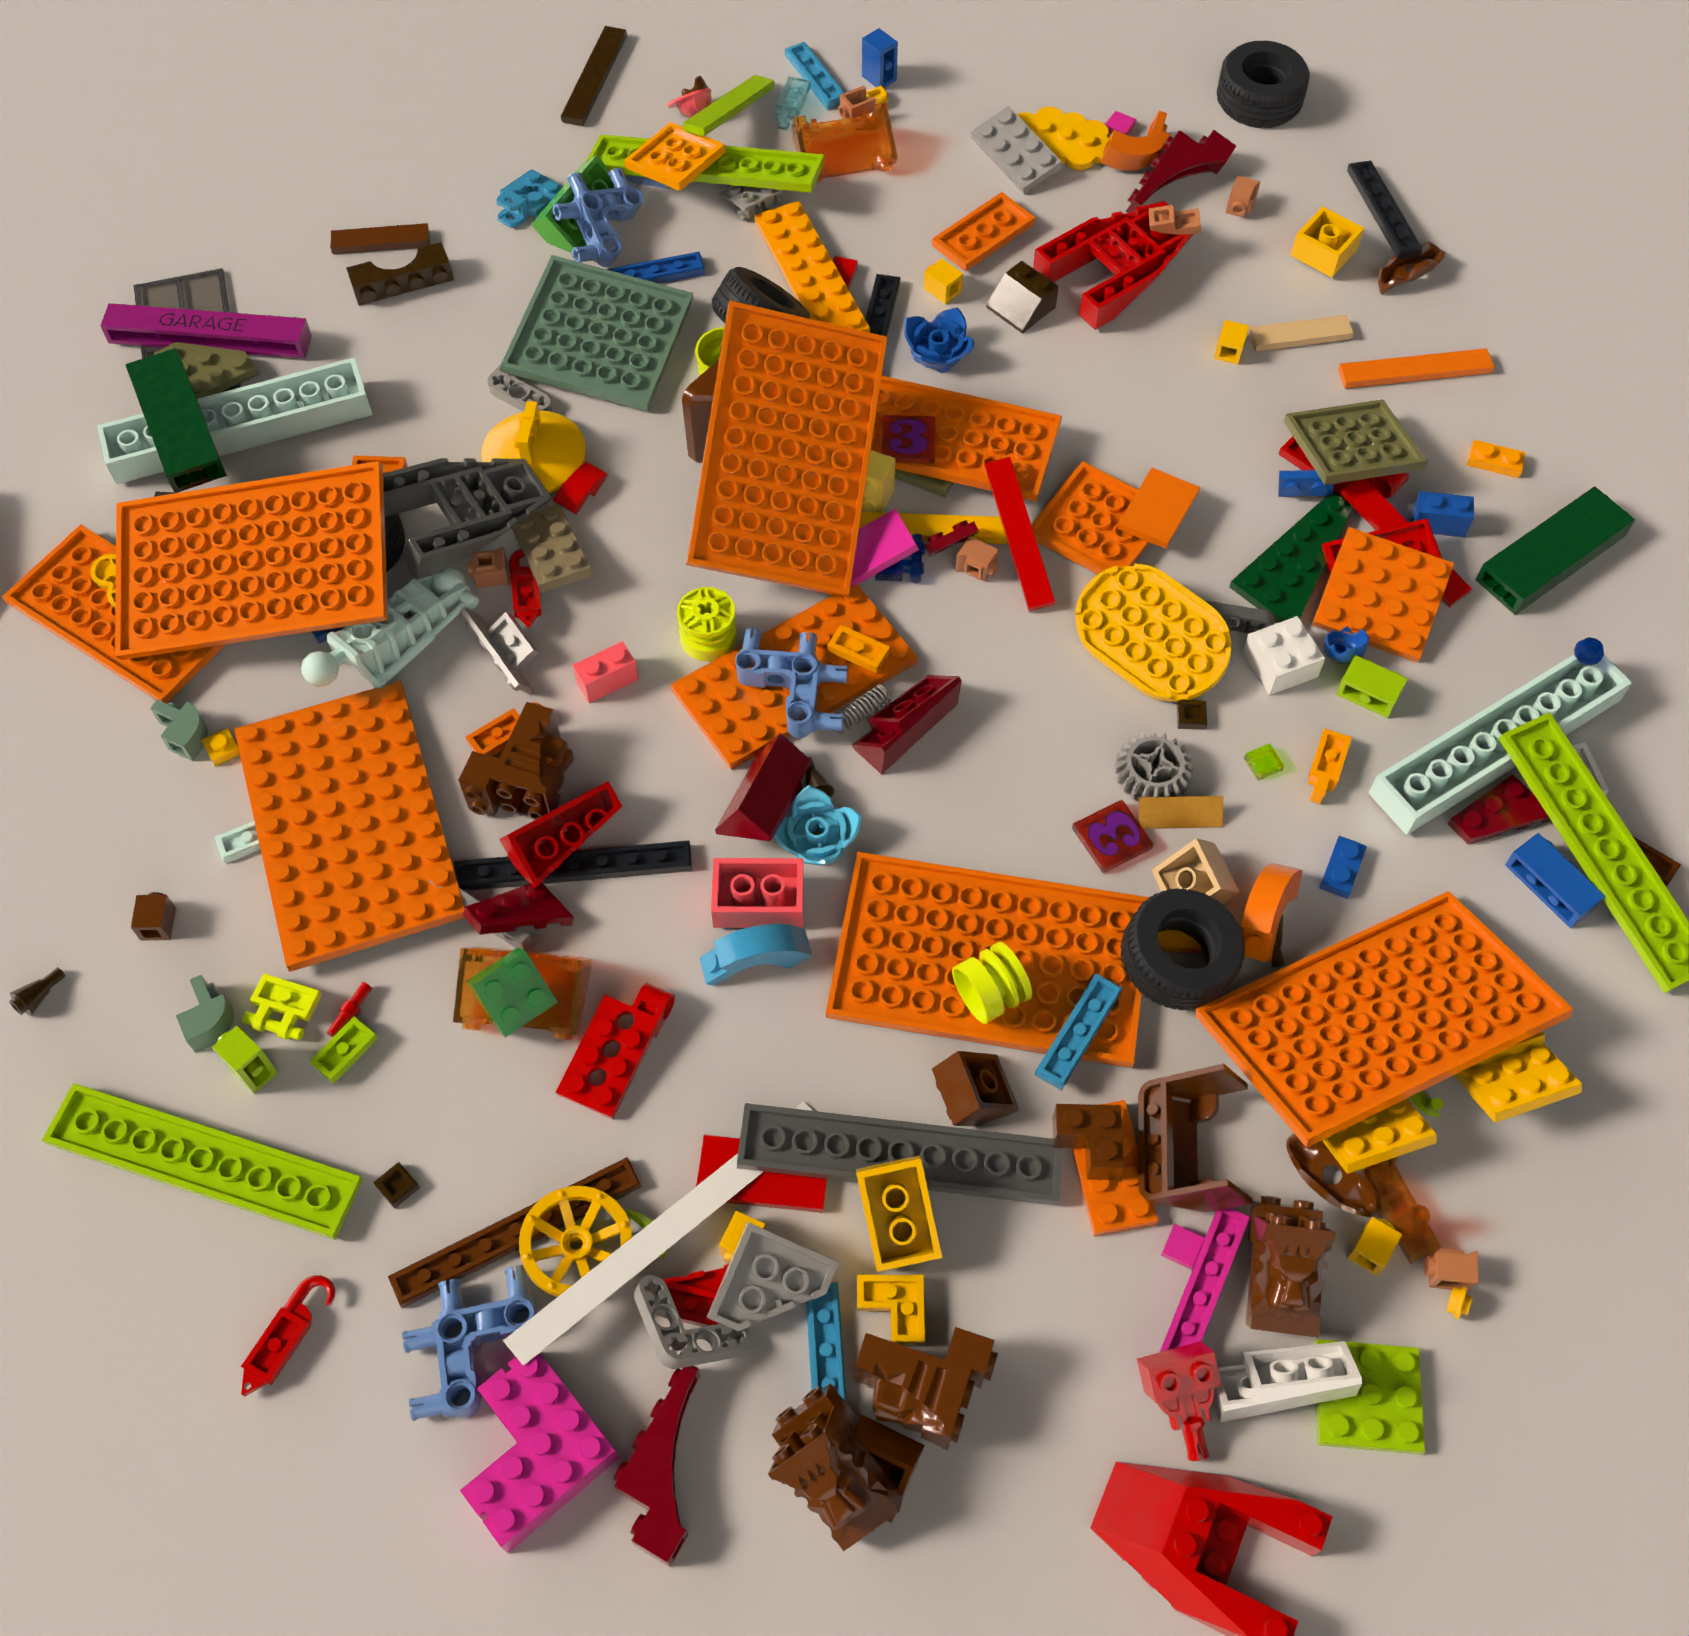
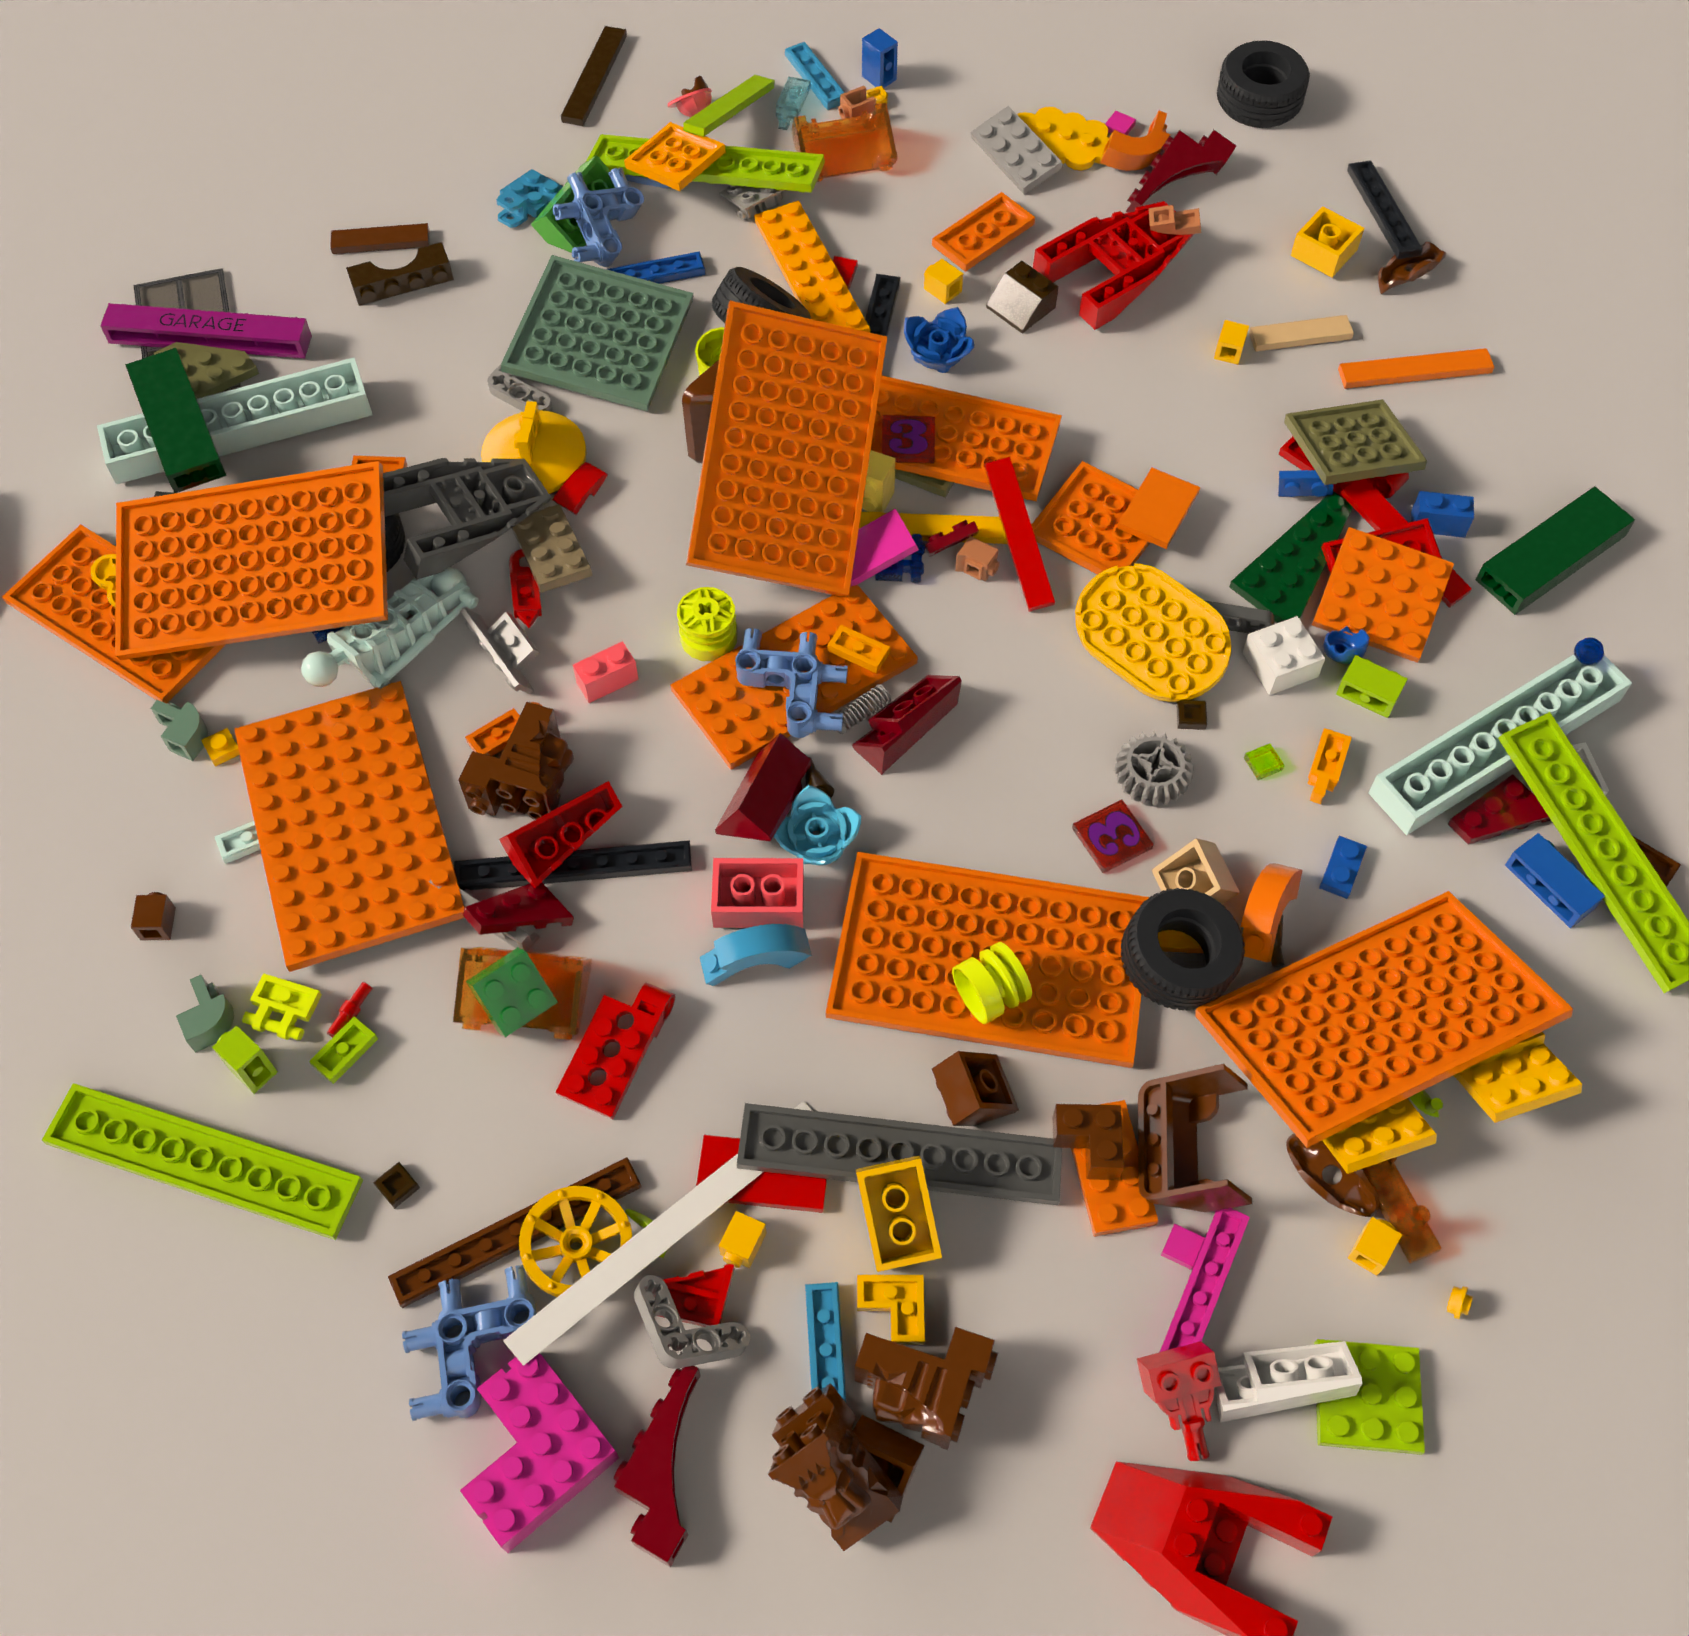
(30, 996): dark brown cone -> none
(282, 1336): red plate -> none
(489, 568): nougat window -> none
(768, 1279): light grey plate -> none
(1078, 1032): dark azure tile -> none
(1181, 812): pearl gold sticker -> none
(1242, 196): nougat window -> none
(1286, 1266): reddish brown brick -> none
(1451, 1269): nougat window -> none
(1496, 458): light orange plate -> none

